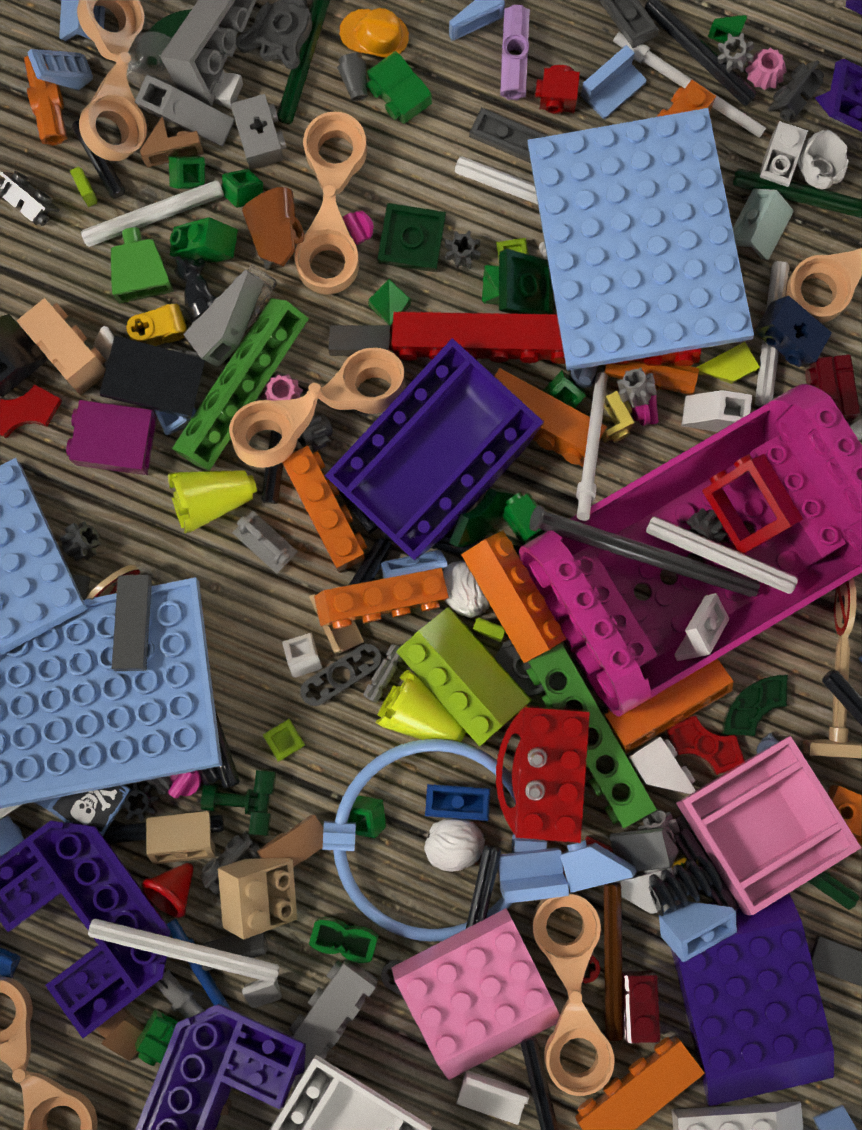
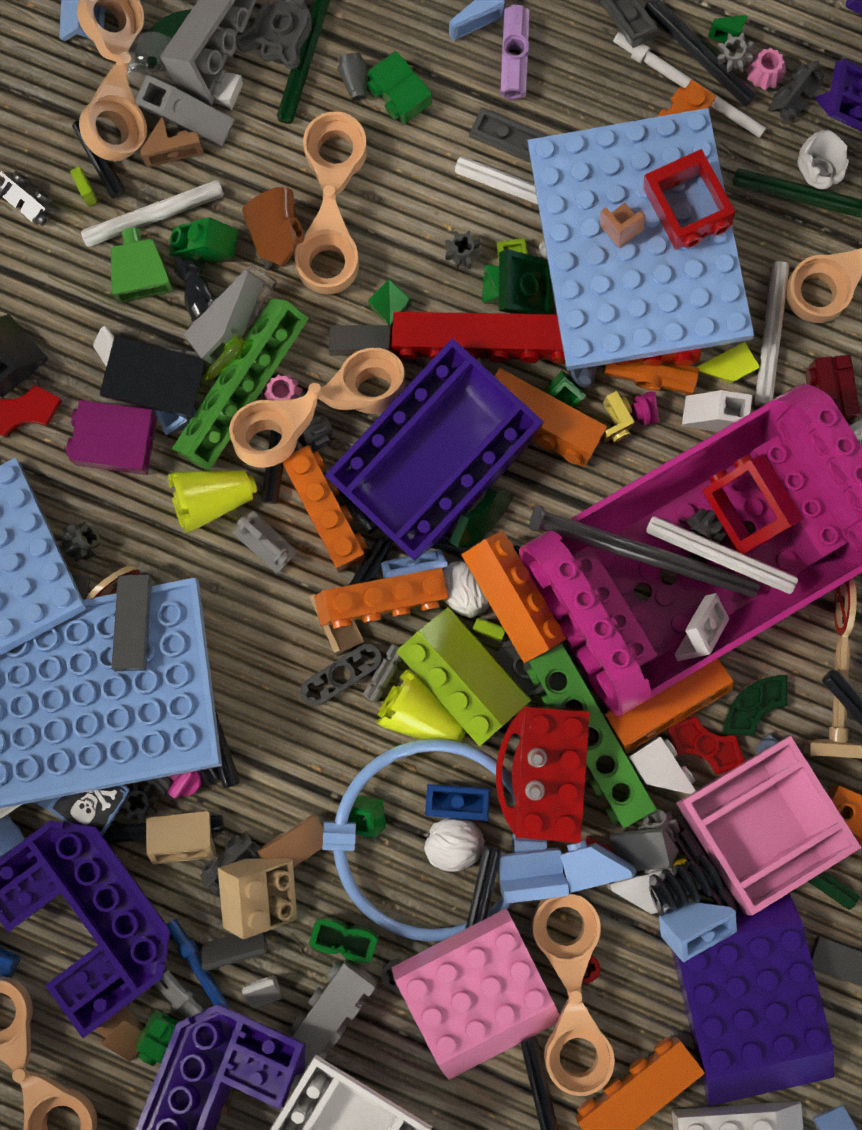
(47, 106): orange piece -> none
(63, 345): light nougat wedge -> none
(65, 68): light blue slope -> none
(160, 325): yellow piece -> none
(170, 890): red hat -> none
(183, 950): white axle -> none
(186, 171): green slope -> none
(230, 353): none -> clear neon green piece
(241, 187): green slope -> none
(254, 802): dark green bar -> none
(255, 115): light grey brick -> none
(284, 740): lime tile -> none
(302, 655): white slope -> none
(359, 226): dark pink plate -> none
(374, 32): light orange piece -> none
(411, 237): dark green tile -> none
(492, 1097): white panel -> none
(518, 516): green brick -> none
(558, 89): red brick -> none
(587, 488): white bar -> none
(613, 83): light blue panel -> none
(613, 961): reddish brown axle -> none
(622, 224): none -> nougat panel
(637, 387): light grey gear -> none
(640, 1007): dark red brick -> none
(675, 174): none -> red window
(762, 221): light aqua panel -> none
(783, 153): white slope -> none
(793, 331): dark blue brick -> none

